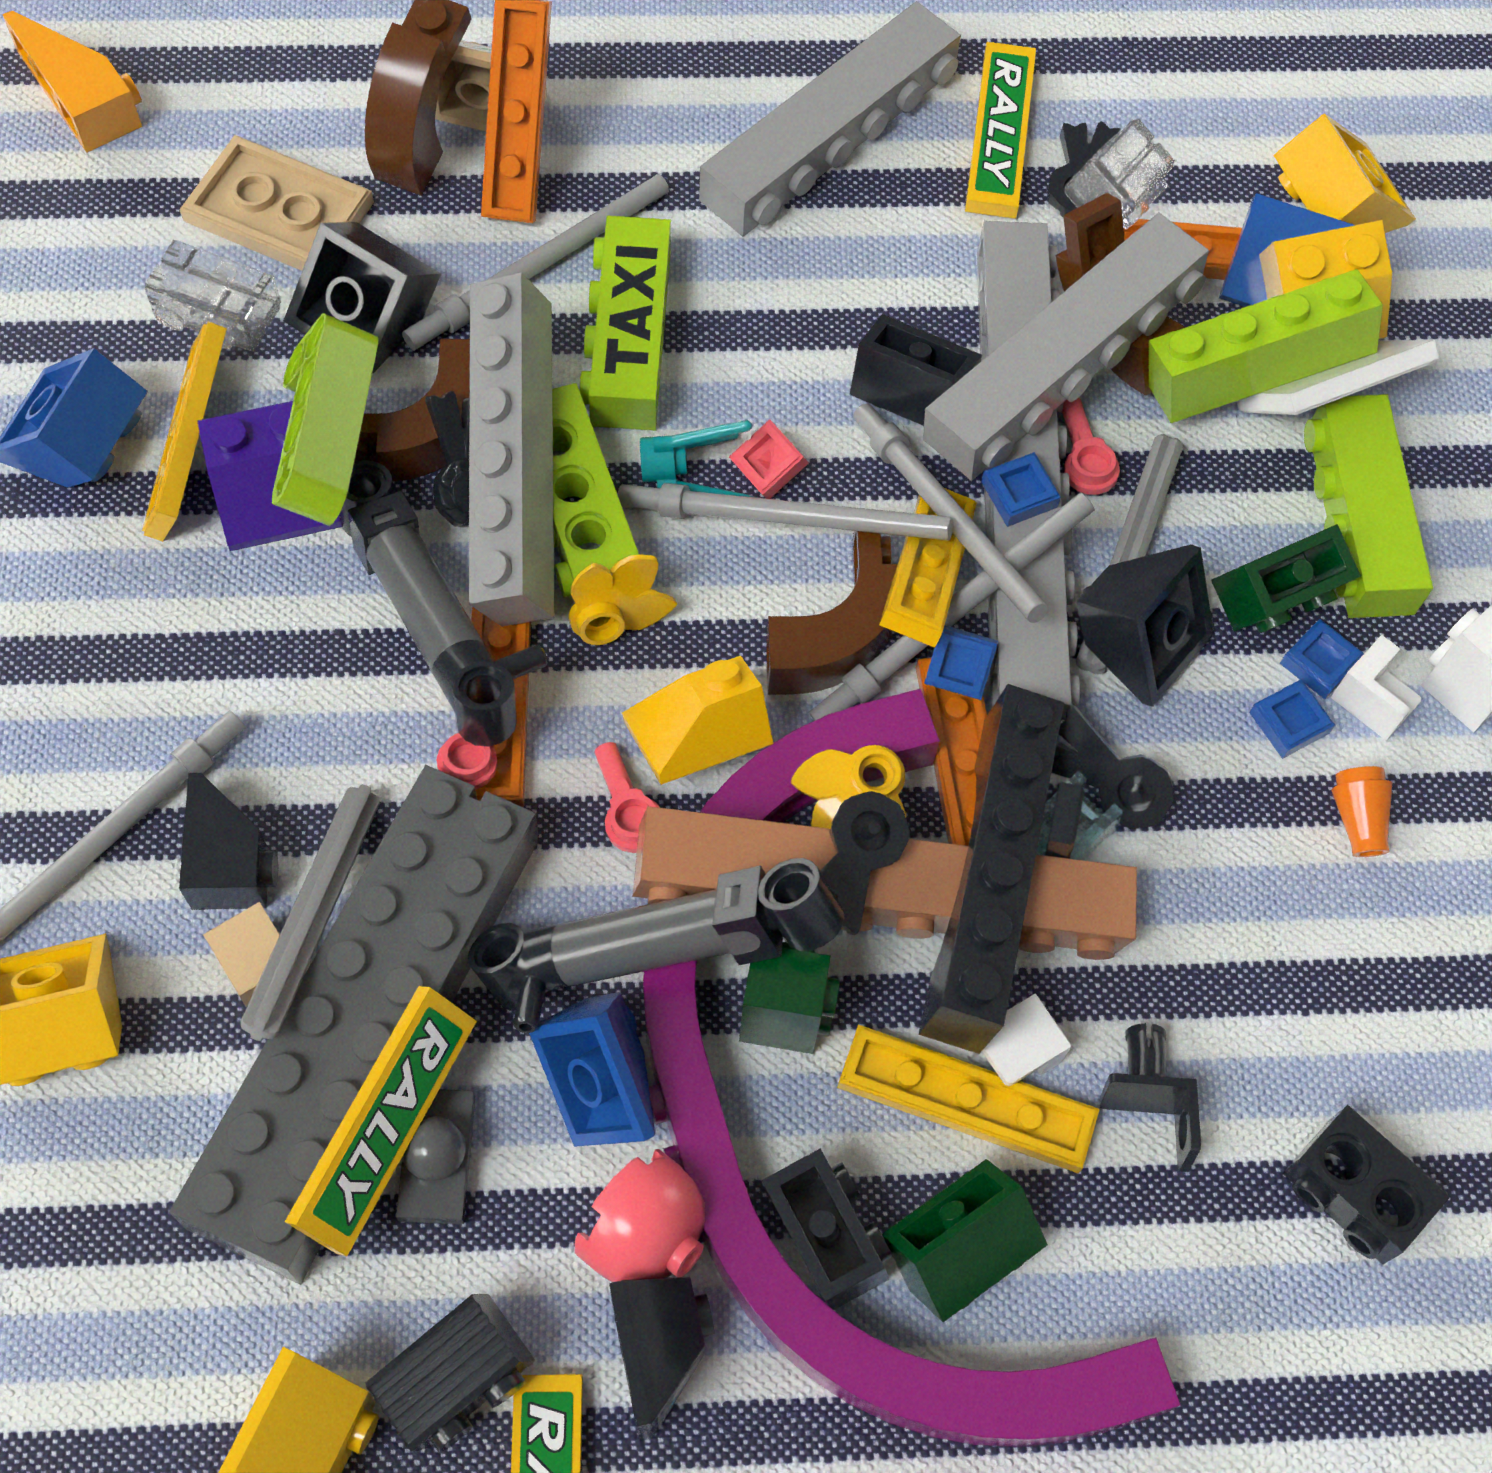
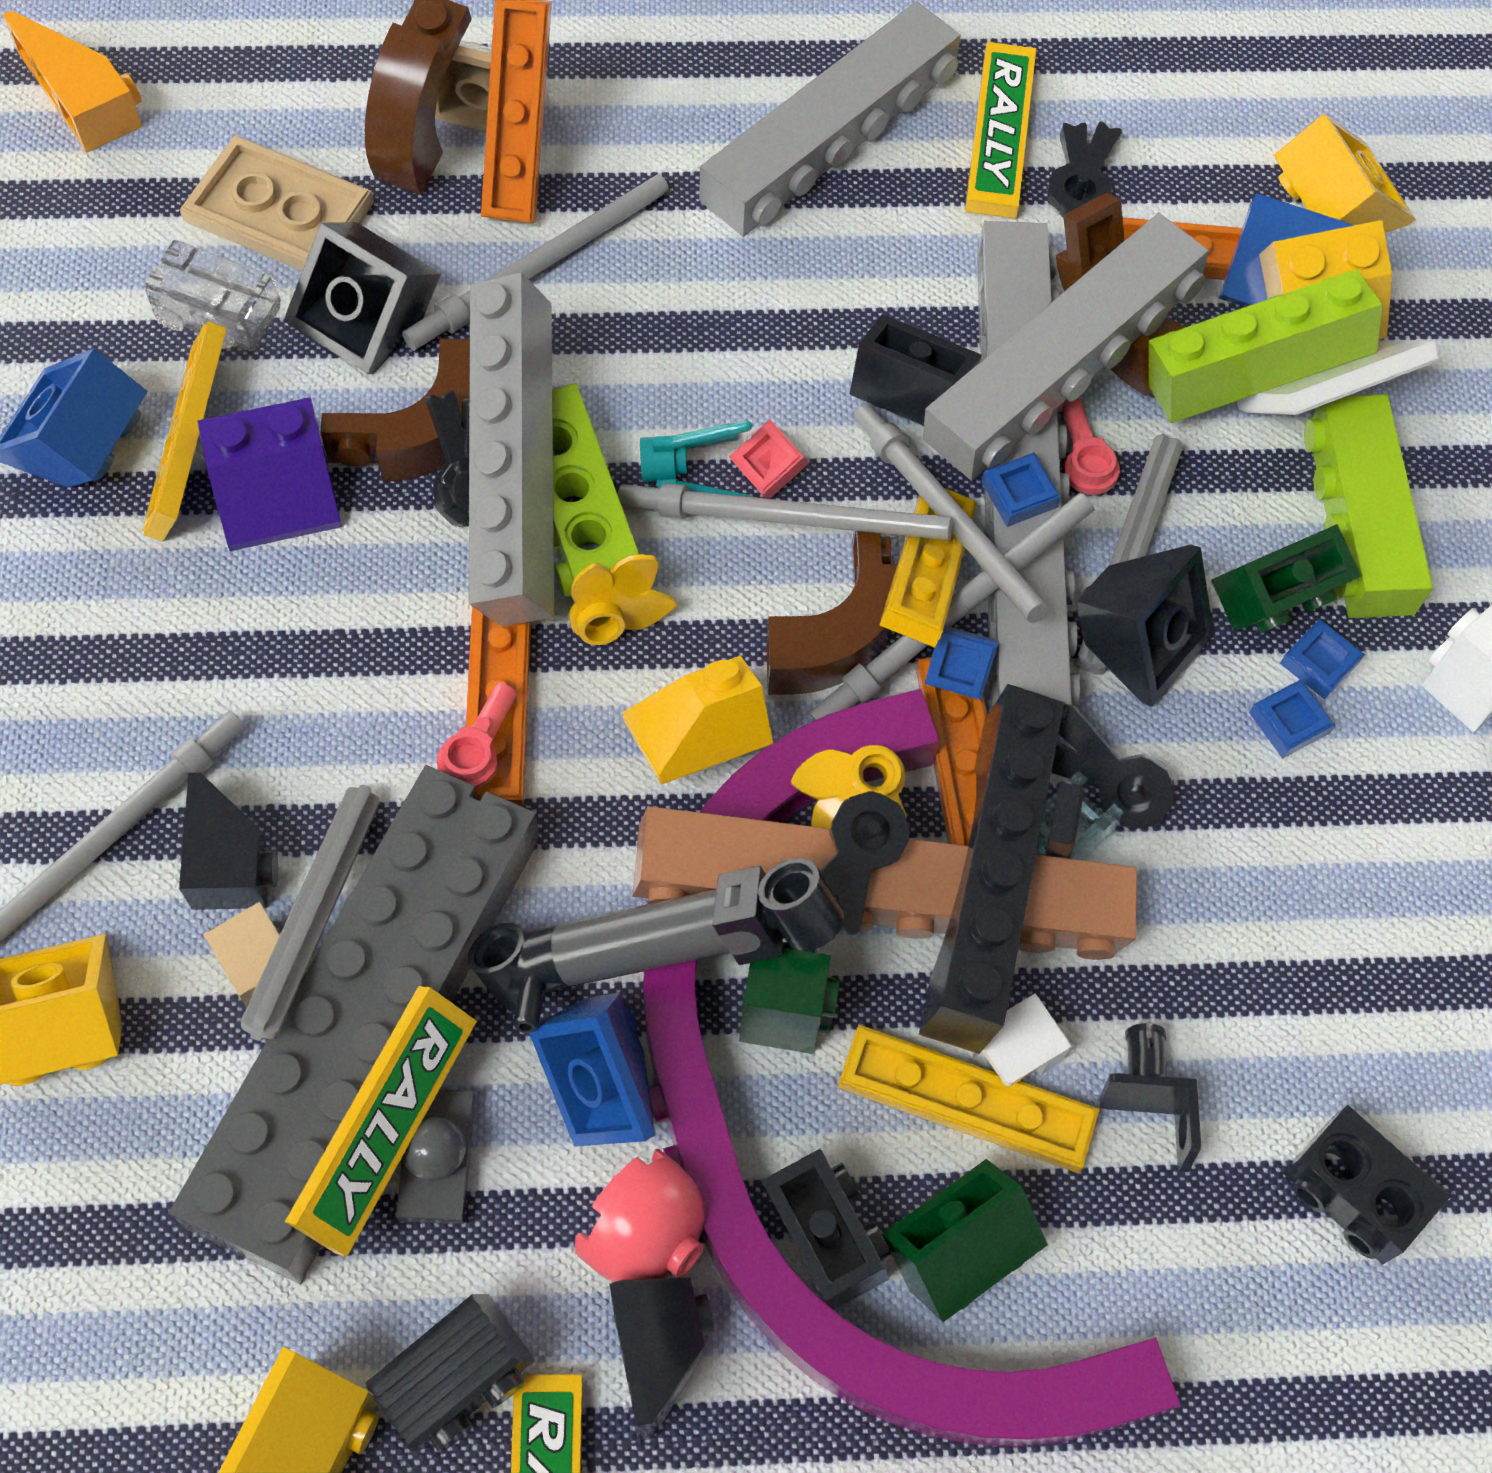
(331, 388): lime beam -> none
(390, 546): piece -> none
(627, 802): coral plate -> none
(629, 323): lime brick -> none
(1126, 168): clear brick -> none
(1364, 807): orange cone -> none
(1375, 693): white panel -> none

